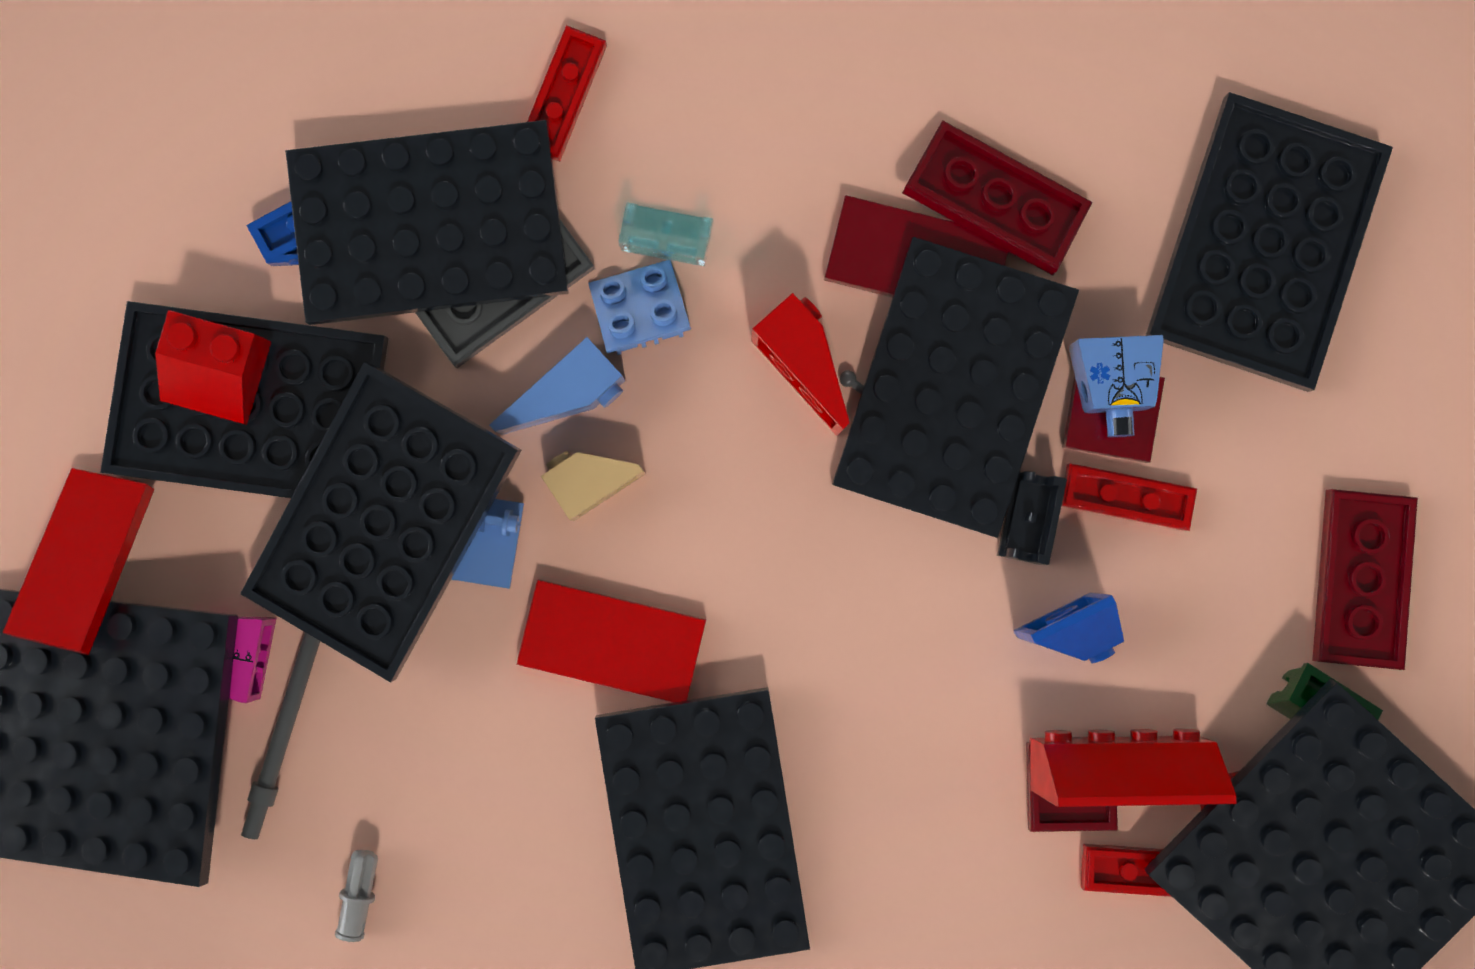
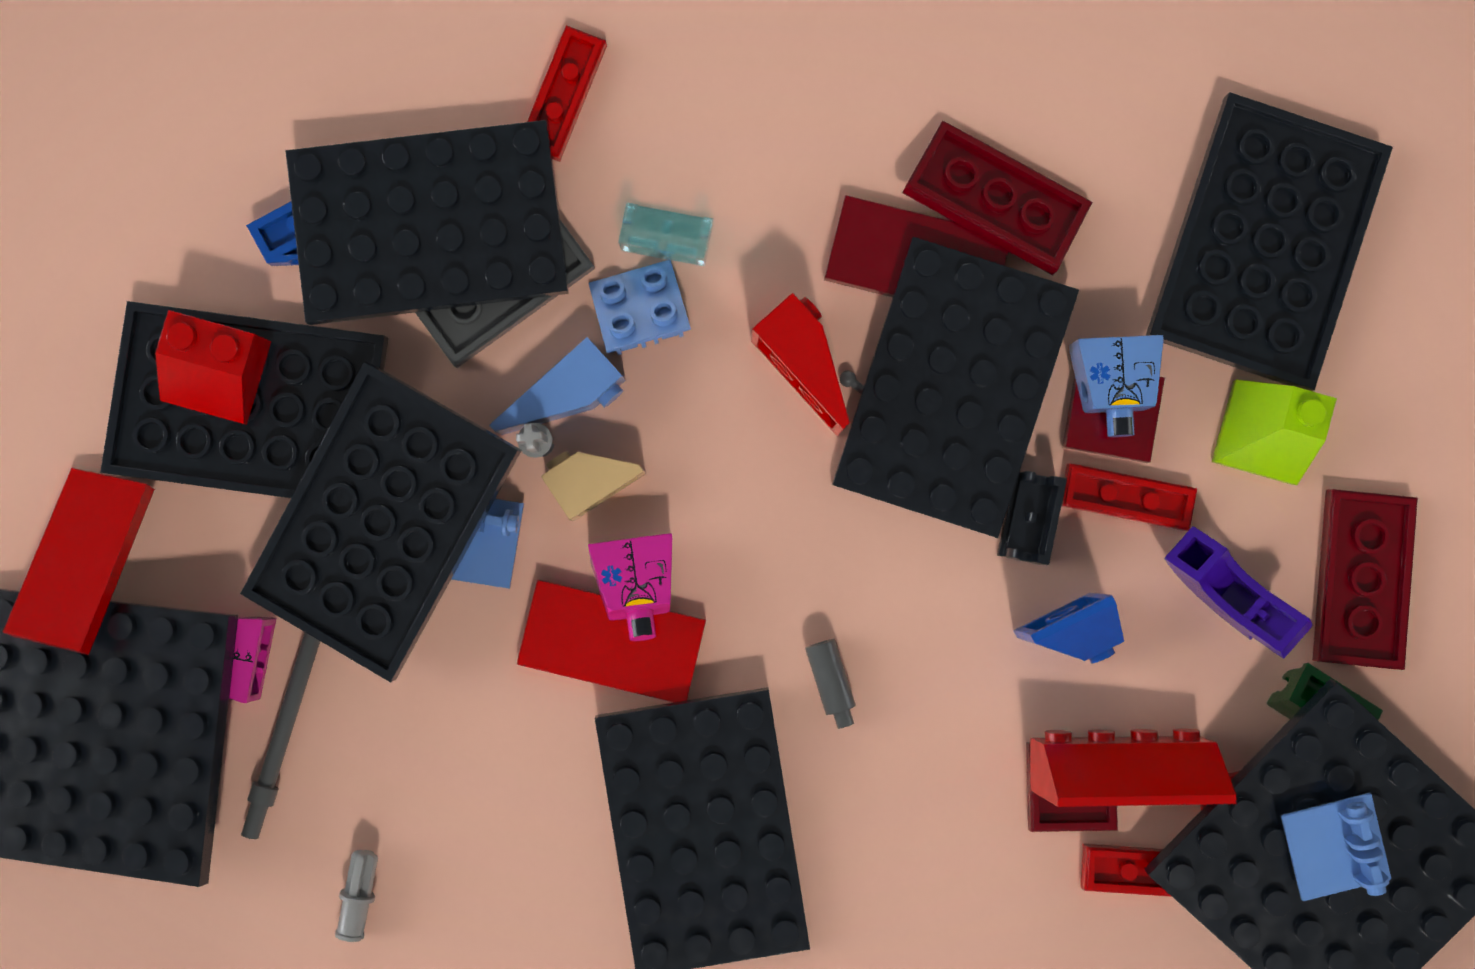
(535, 440): none -> light grey axle
(634, 580): none -> dark pink torso
(831, 681): none -> dark grey cylinder
(1234, 595): none -> dark purple arch
(1273, 429): none -> lime slope
(1337, 848): none -> medium blue hinge

